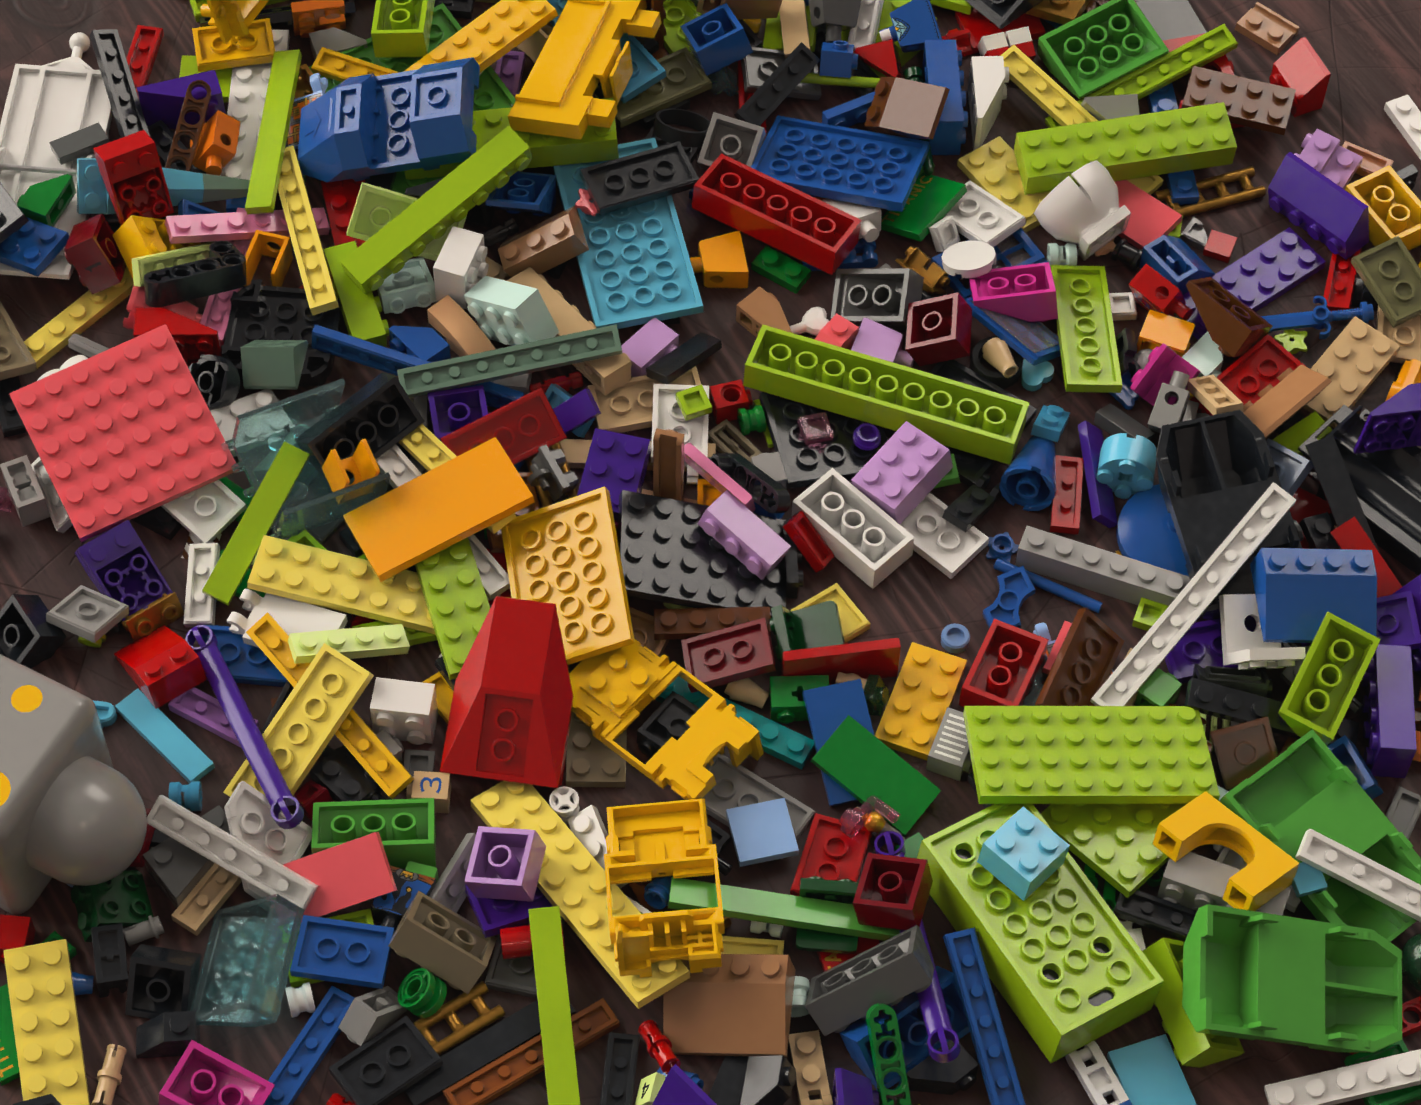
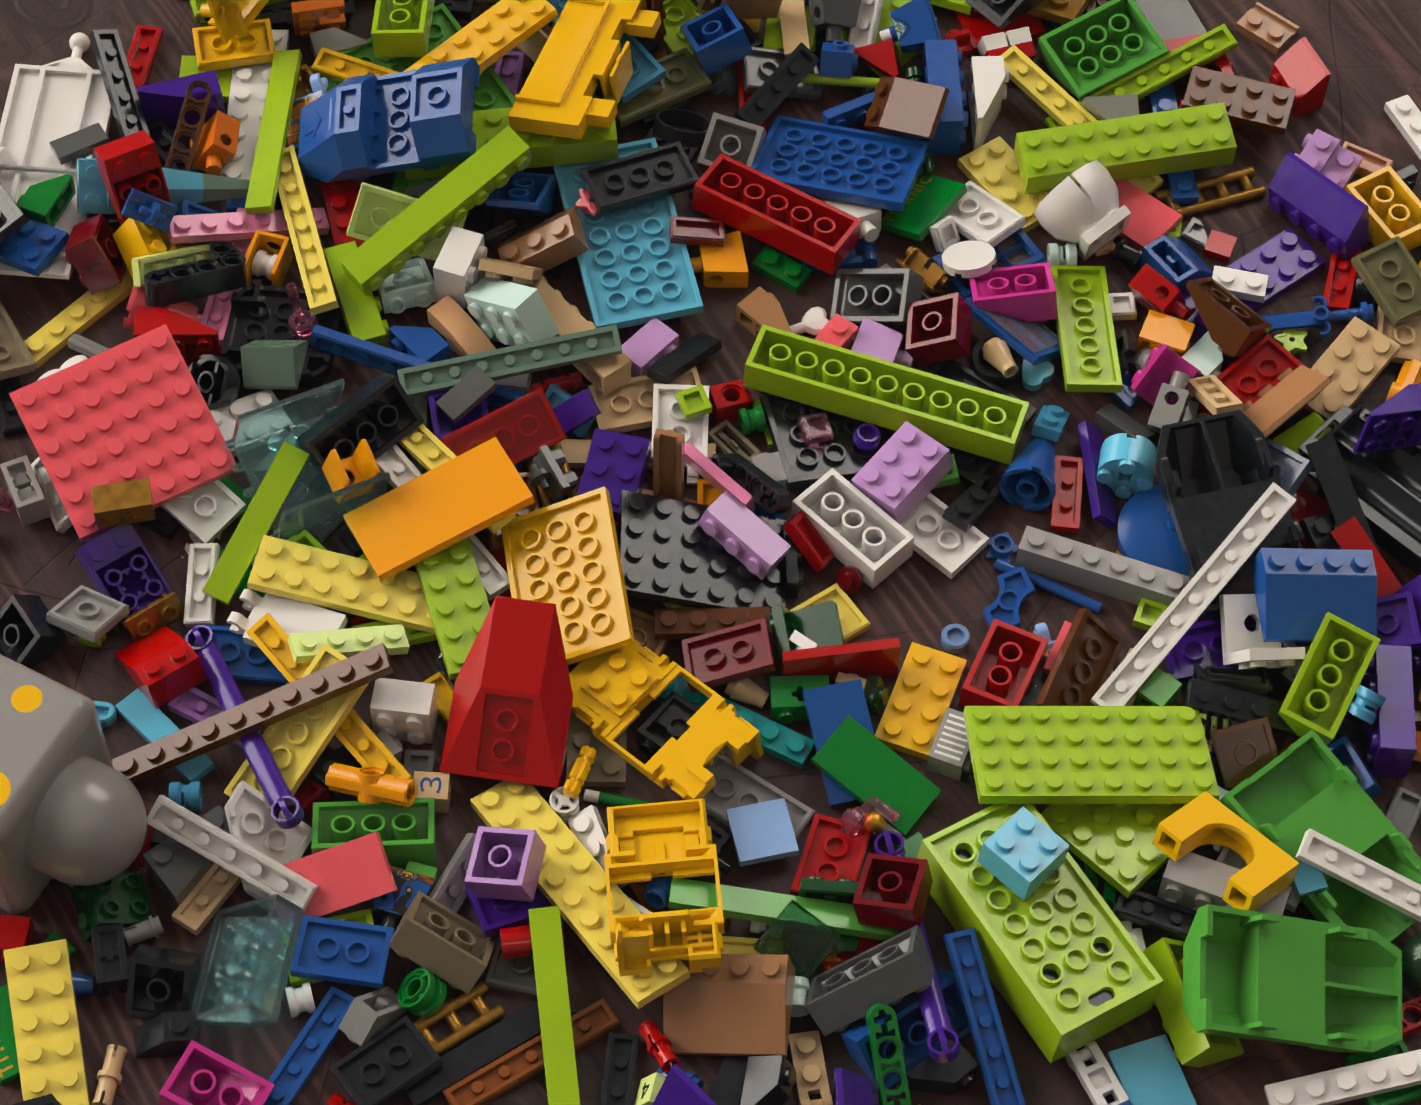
(122, 503): none -> pearl gold hinge
(149, 210): none -> blue hips
(255, 714): none -> plate
(263, 264): none -> white wheel
(302, 320): none -> clear pink plate
(371, 785): none -> light orange piece
(466, 394): none -> dark grey tile
(501, 269): none -> tan plate
(579, 772): none -> yellow axle
(611, 799): none -> green bar
(697, 231): none -> dark red tile
(799, 936): none -> clear green tile
(802, 641): none -> white plate
(849, 579): none -> dark red plate
(1242, 283): none -> white plate
(1366, 704): none -> dark azure wheel

